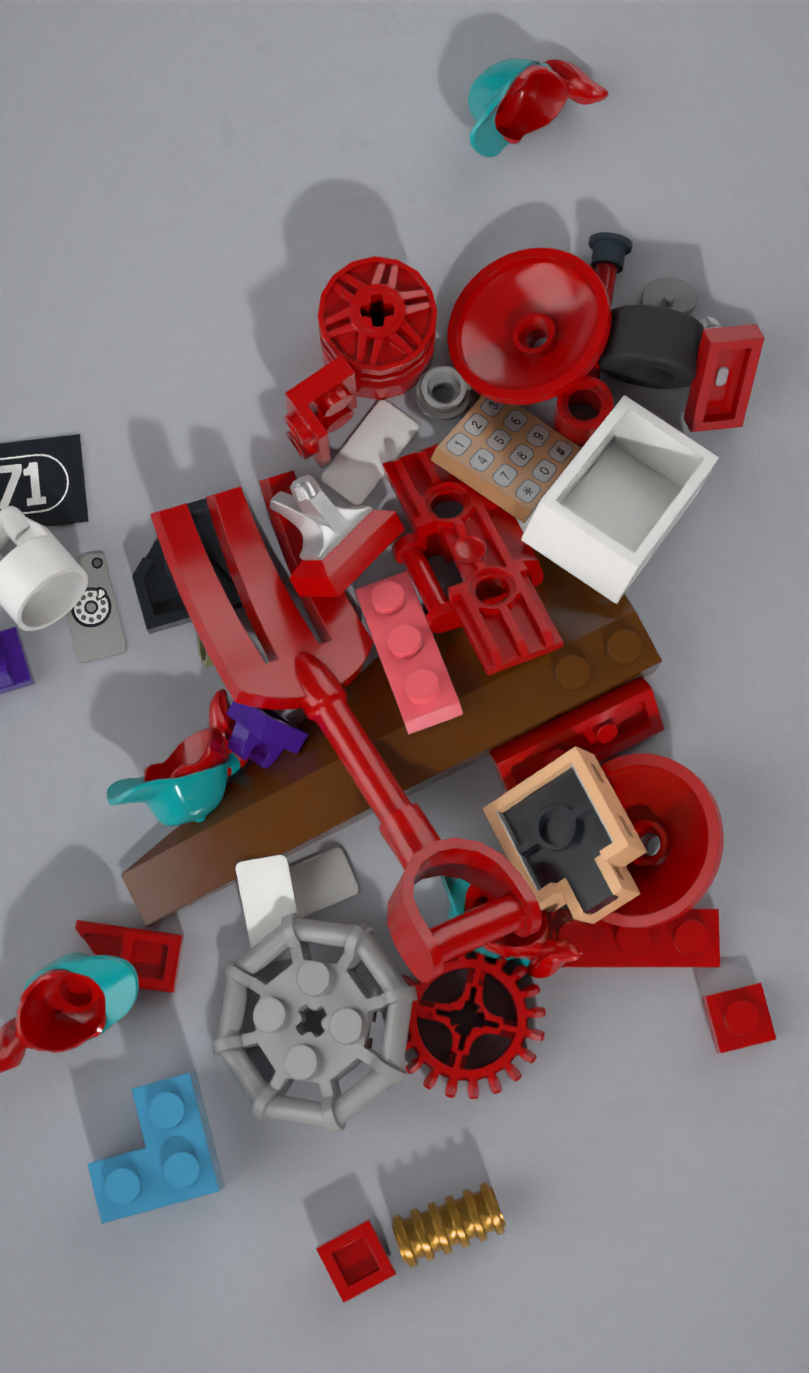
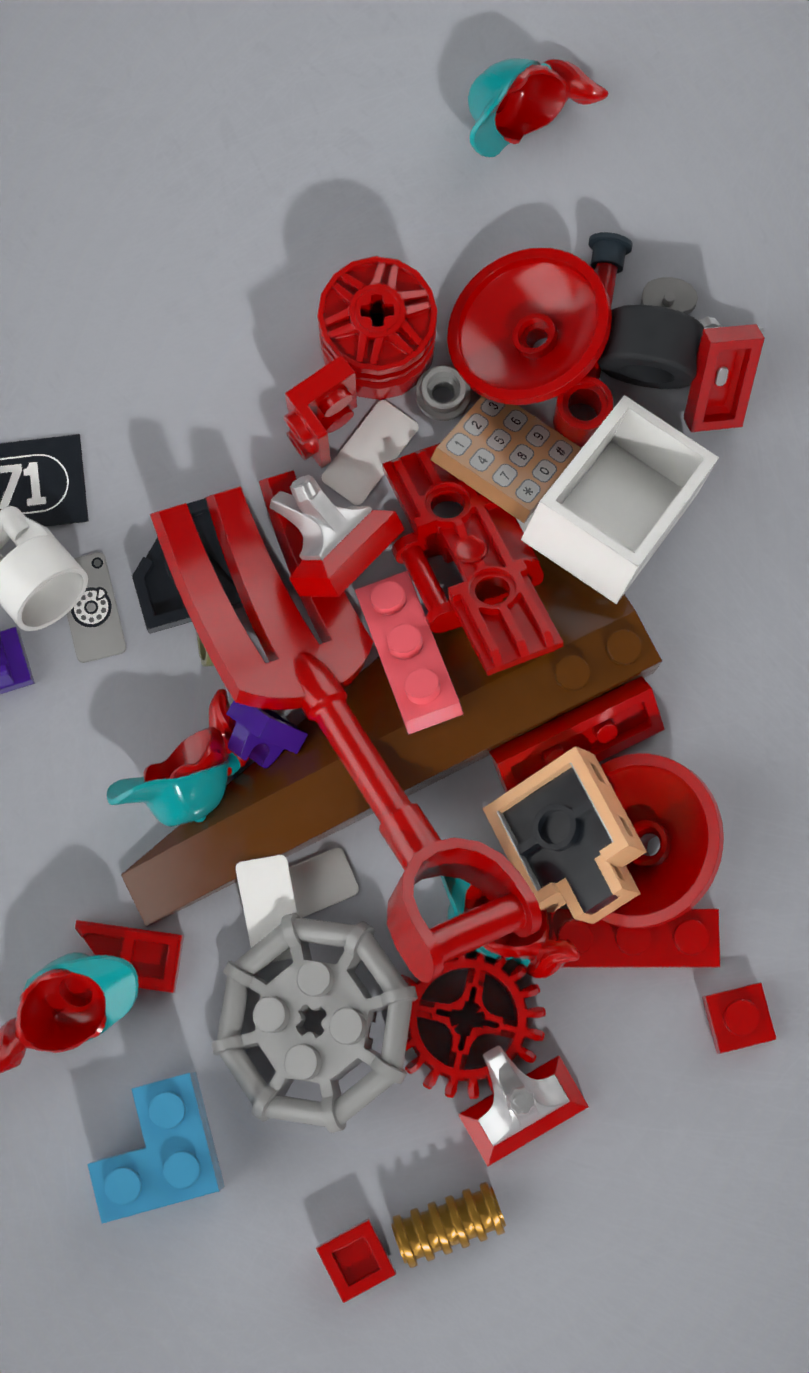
(521, 1105): none -> piece

